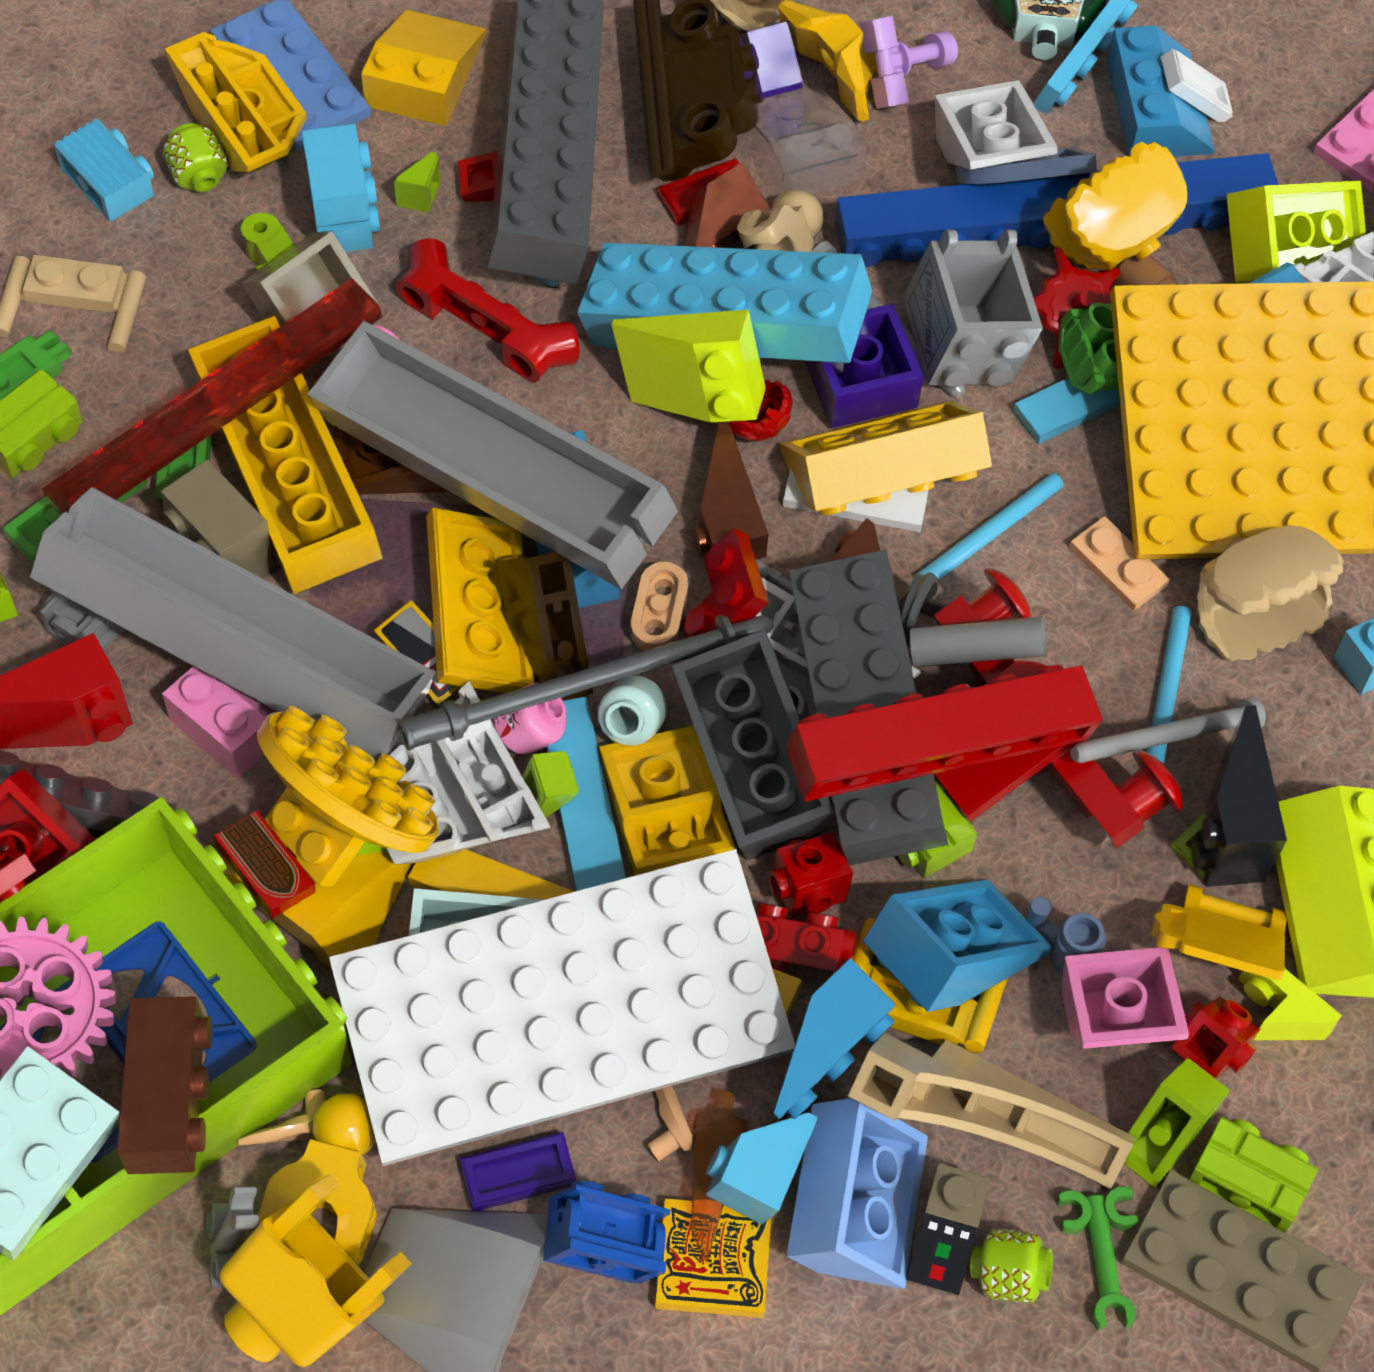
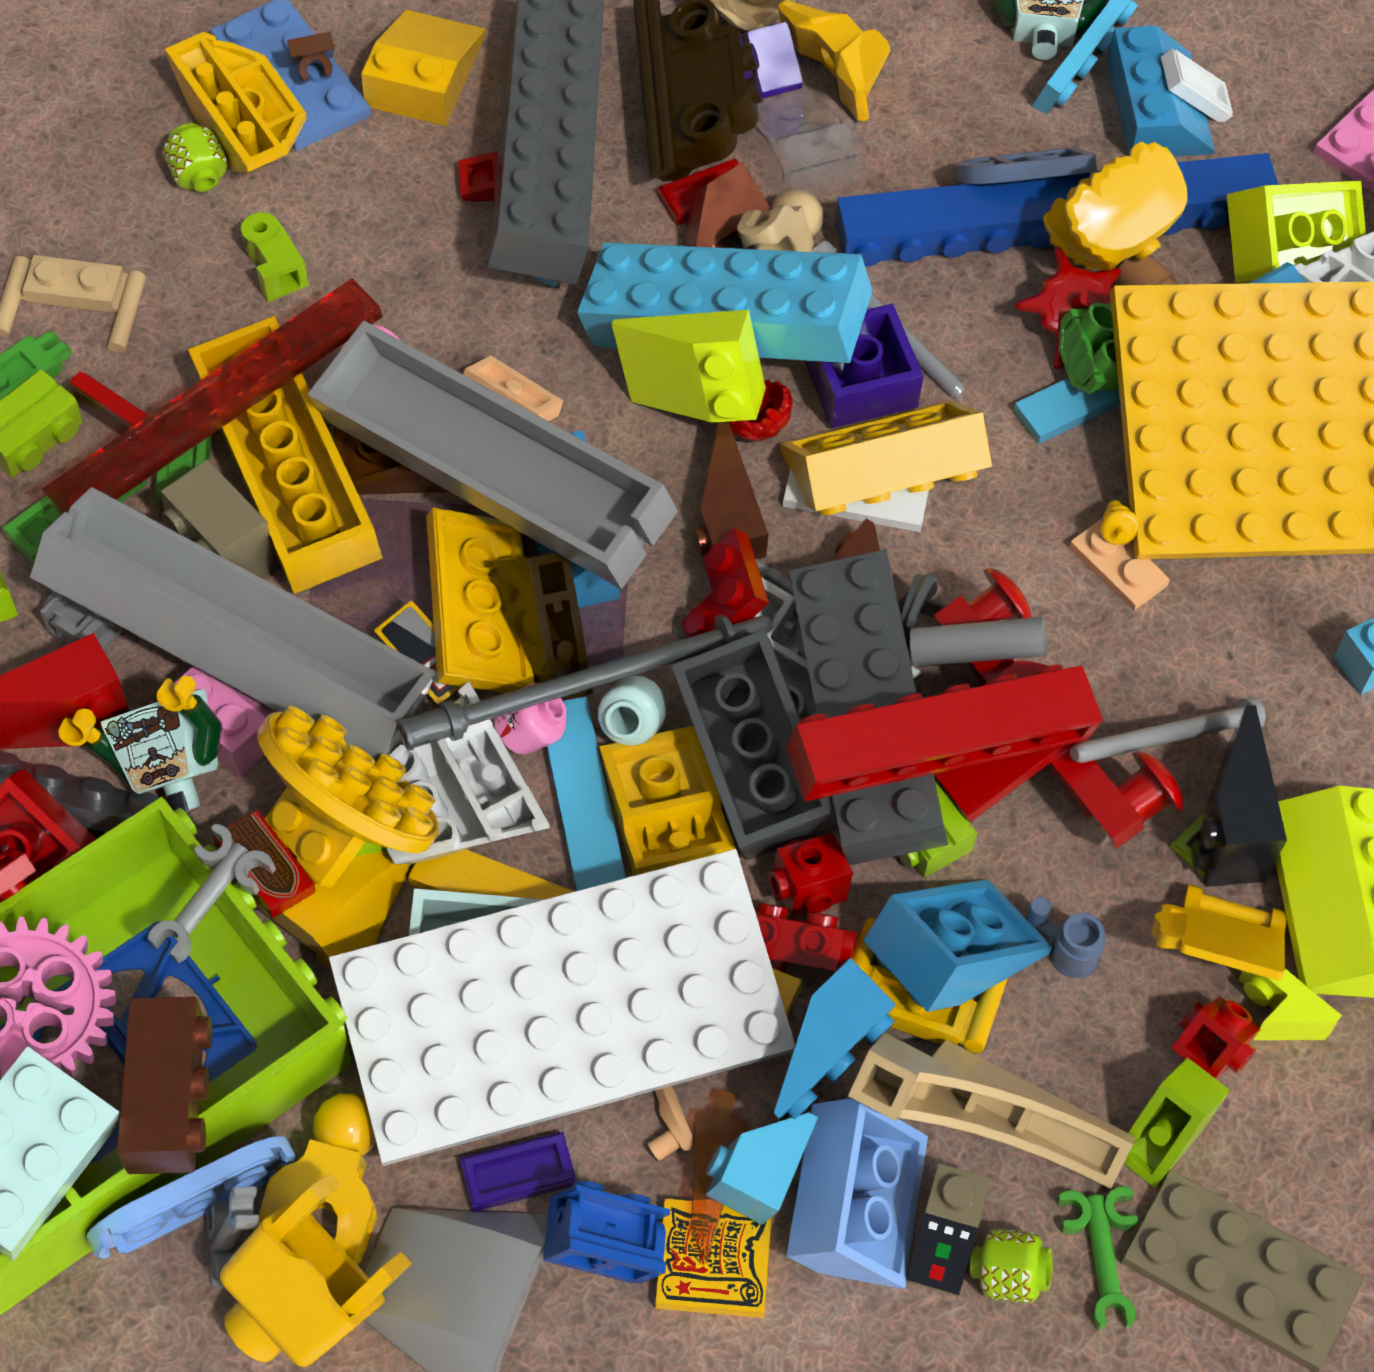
(104, 404): none -> red tile
(105, 169): medium azure brick -> none
(156, 743): none -> torso
(188, 1197): none -> light blue tile
(228, 862): none -> light grey bar
(293, 1129): light nougat bar -> none
(301, 277): dark tan piece -> none
(311, 50): none -> reddish brown tile
(341, 186): medium azure piece -> none
(419, 184): lime slope -> none
(514, 387): none -> light nougat plate
(526, 346): red plate -> none
(551, 780): lime slope -> none
(658, 609): light nougat plate -> none
(896, 59): lavender bar -> none
(972, 311): light grey container -> none
(990, 126): white slope -> none
(994, 527): medium azure bar -> none
(1119, 524): none -> yellow hair
(1122, 998): bright pink slope -> none
(1170, 673): medium azure bar -> none
(1255, 1173): lime brick -> none
(1267, 591): tan animal -> none

